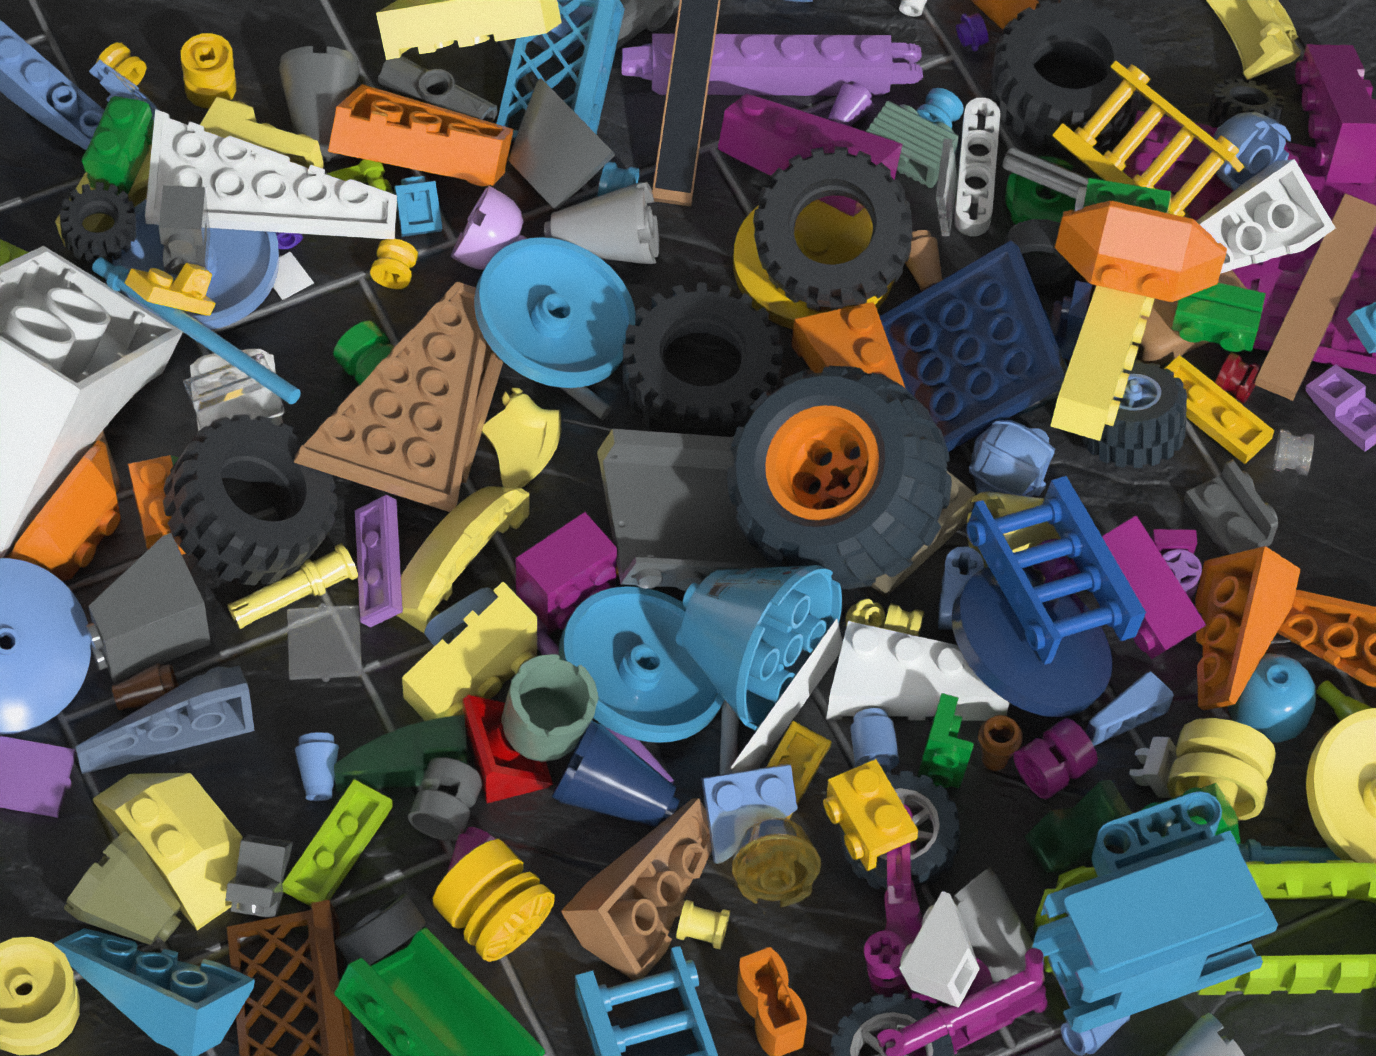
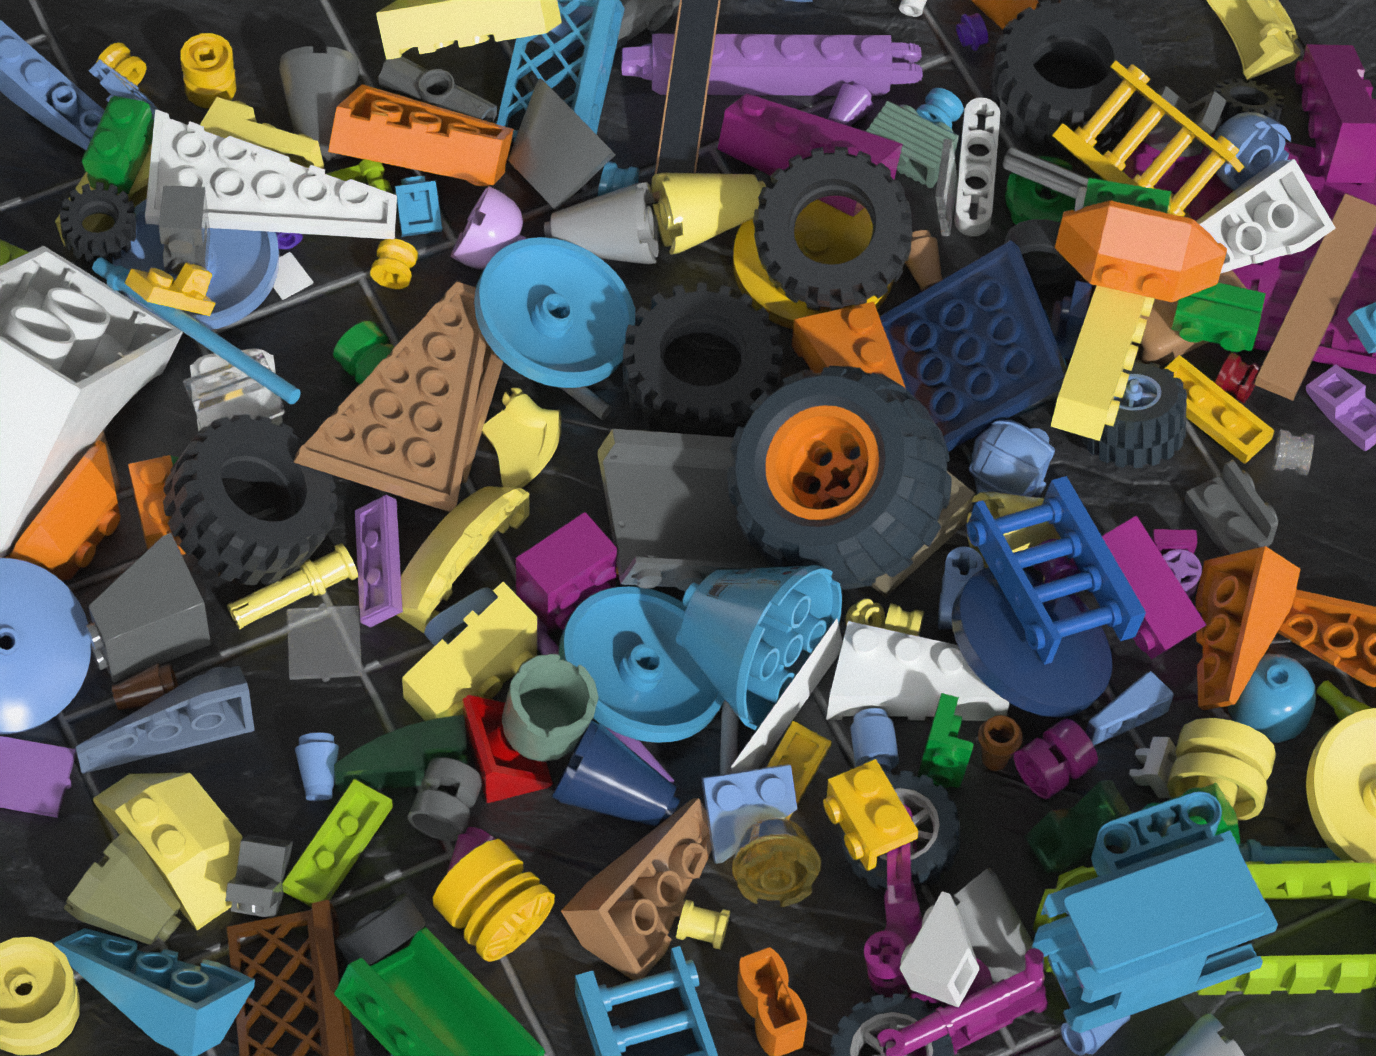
(702, 205): none -> light yellow cone
(1202, 112): none -> dark grey brick

